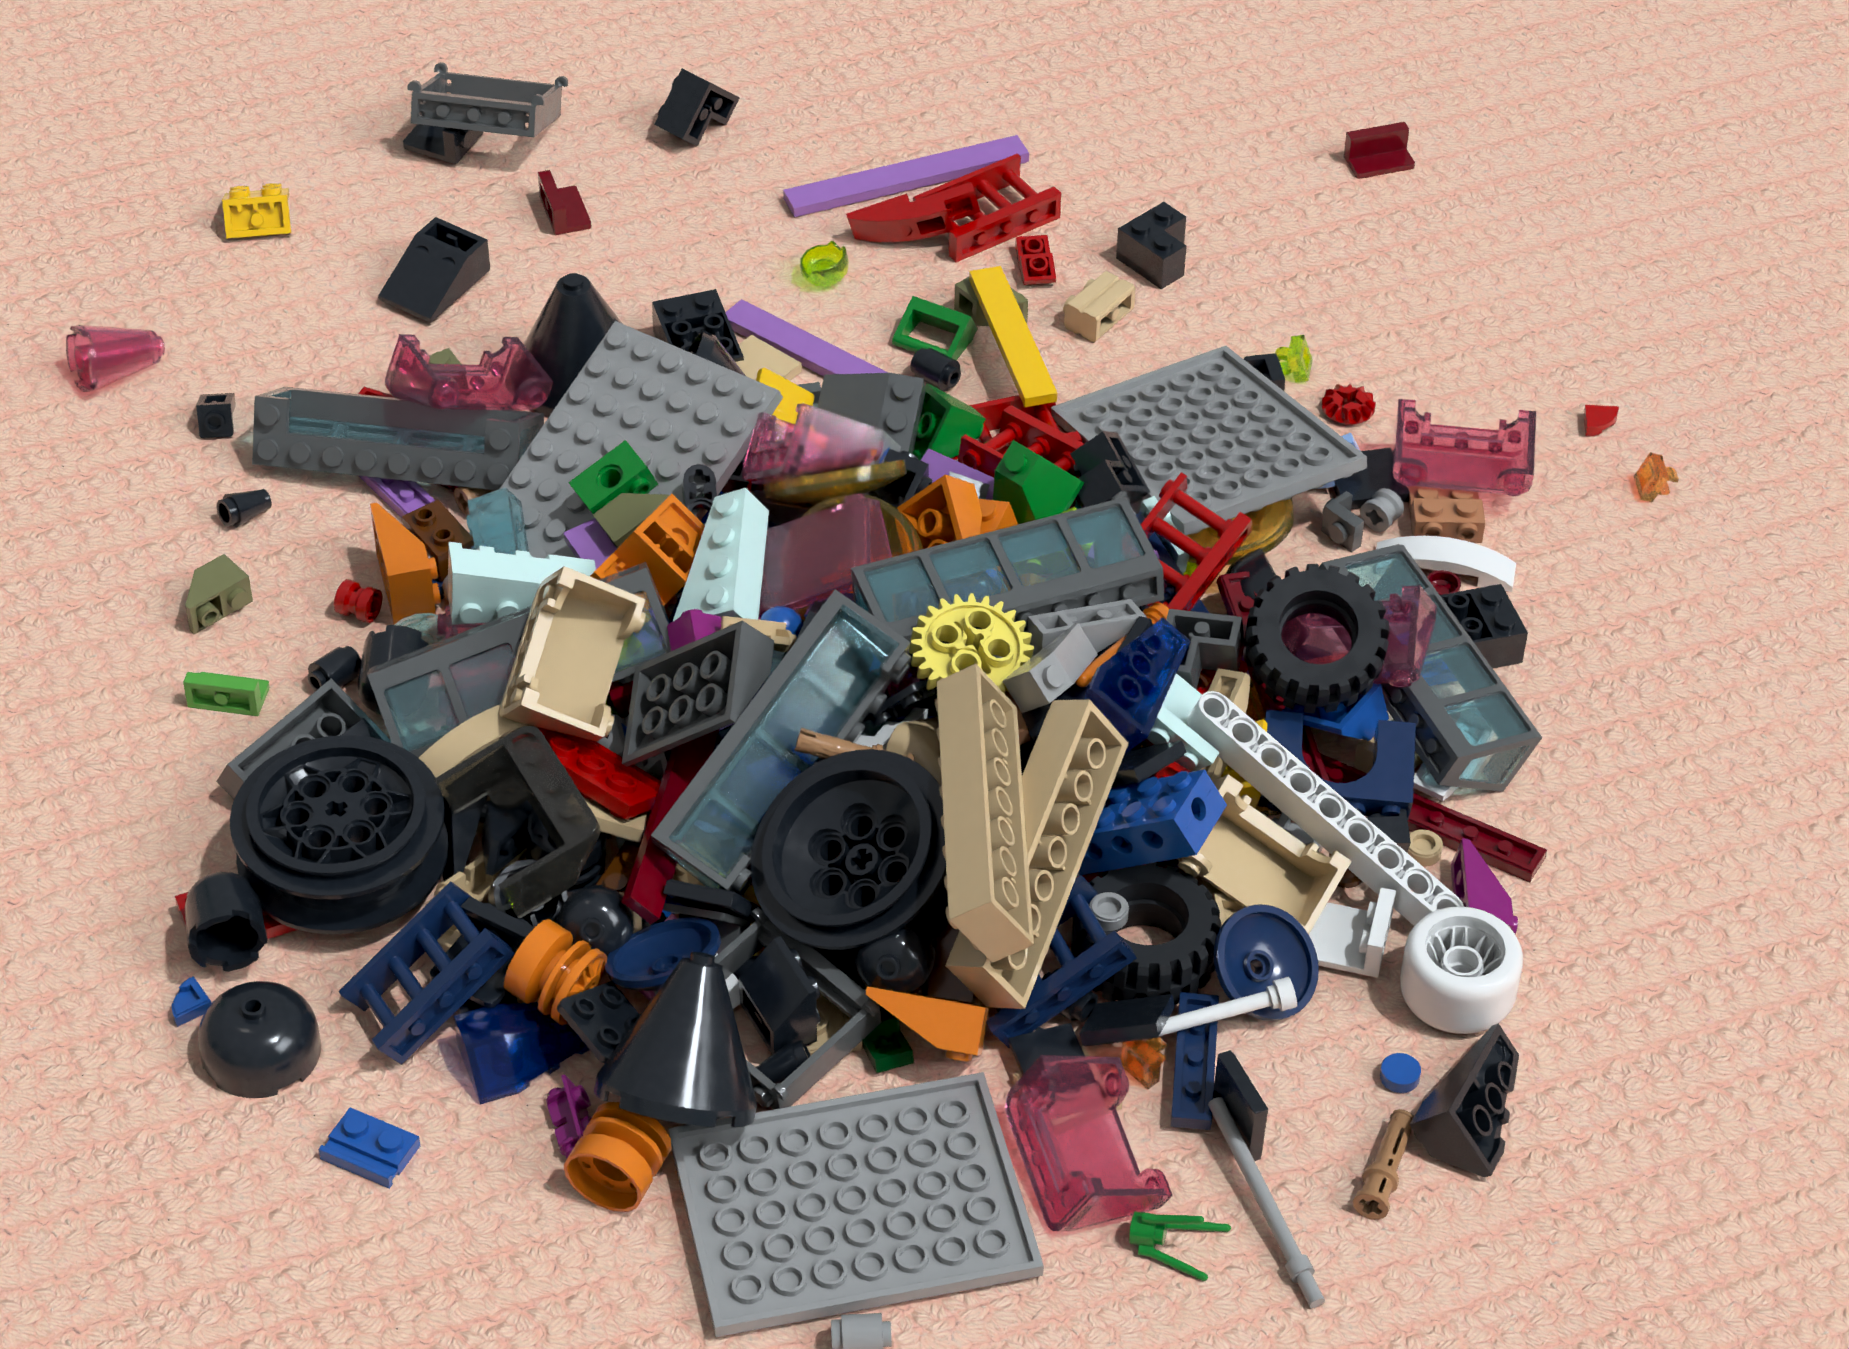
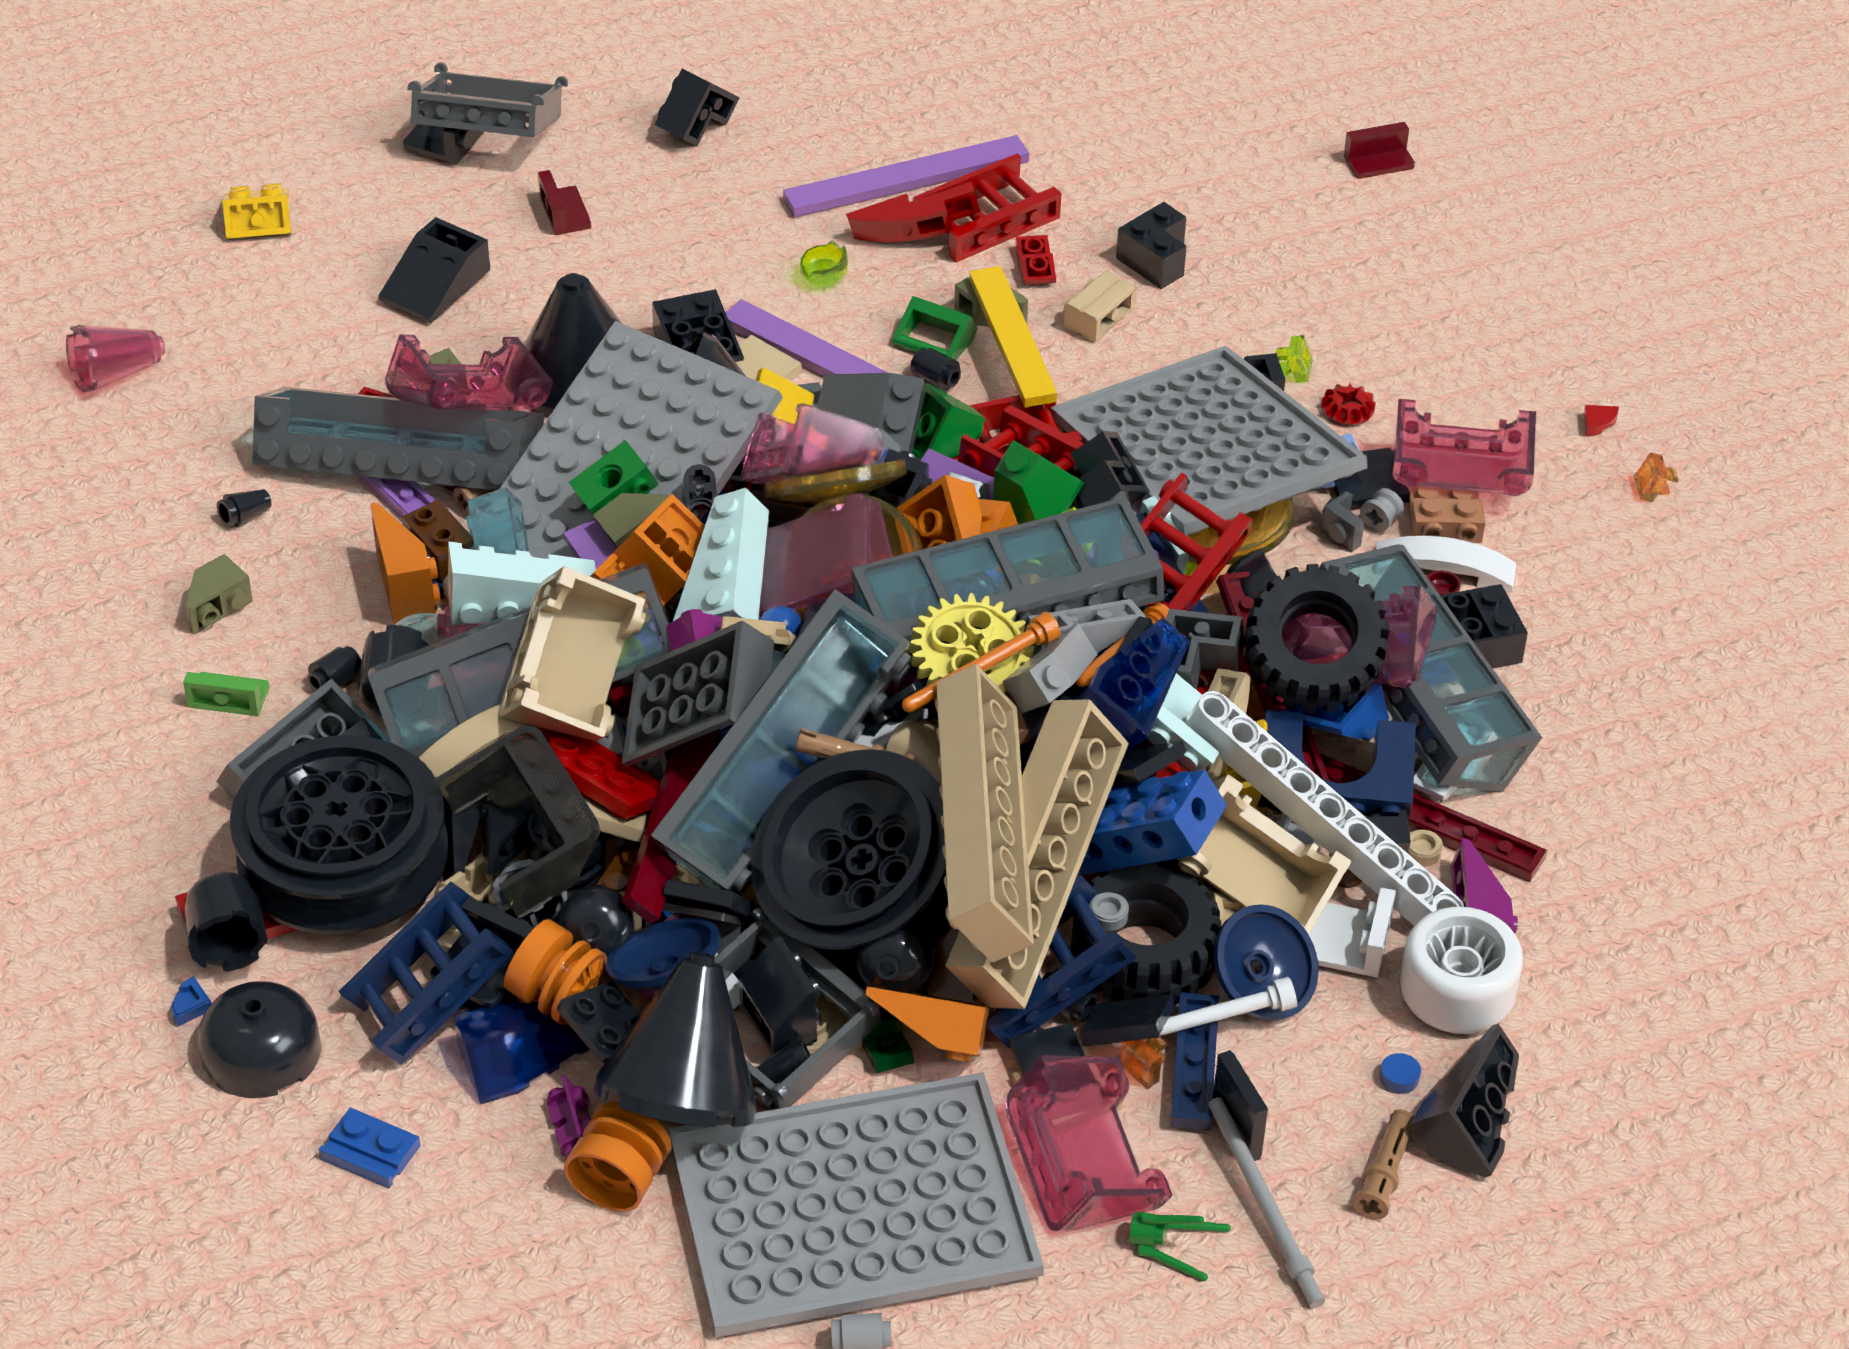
(216, 415): black bracket -> none
(358, 601): red wheel -> none
(1041, 630): none -> orange piece

